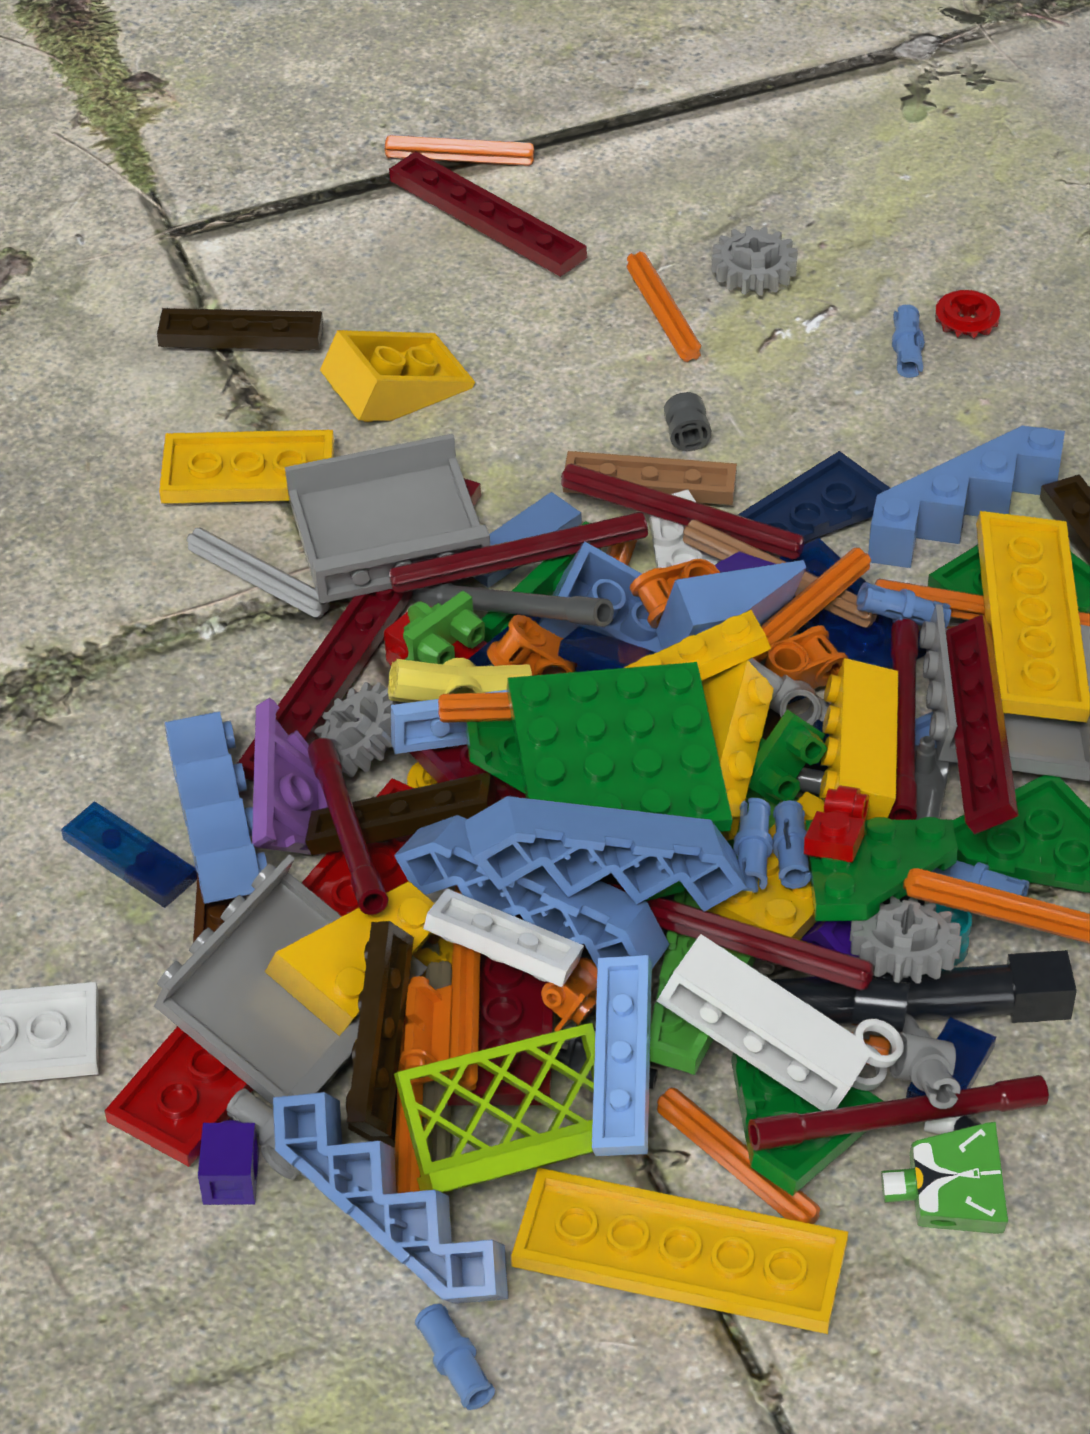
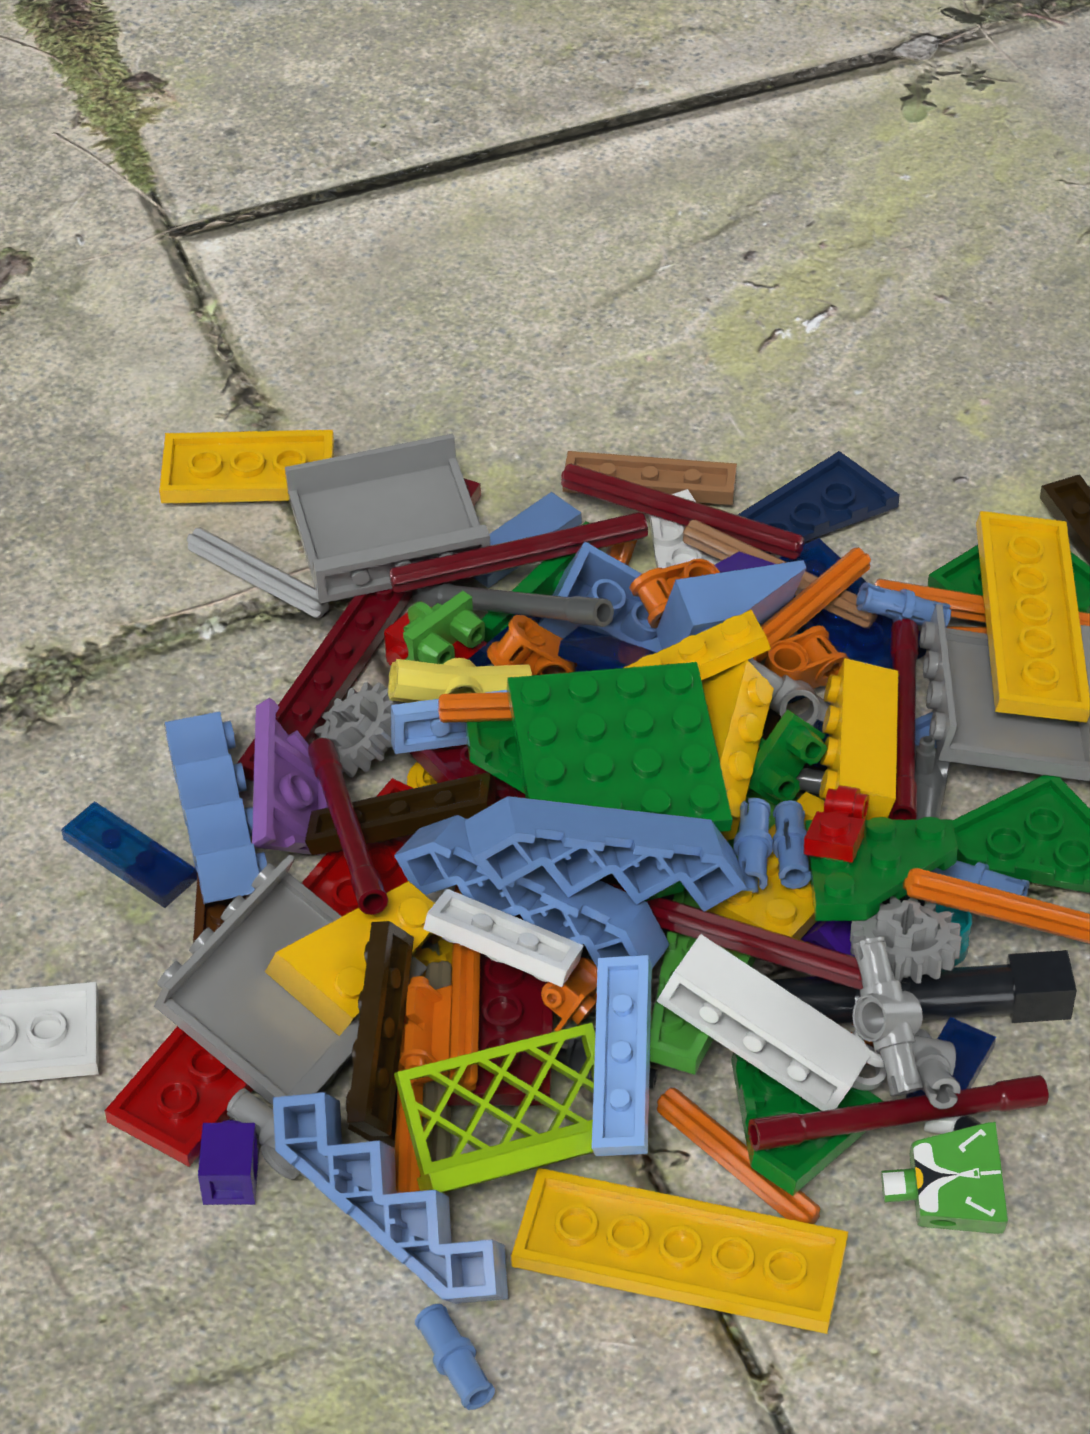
(240, 329): dark brown plate -> none
(392, 372): yellow slope -> none
(461, 150): axle -> none
(488, 213): dark red plate -> none
(663, 306): orange axle -> none
(687, 421): dark grey wheel -> none
(754, 260): light grey gear -> none
(887, 1016): none -> light grey pin
(908, 341): medium blue pin -> none
(967, 303): red gear -> none
(976, 481): medium blue brick -> none
(981, 728): dark red plate -> none

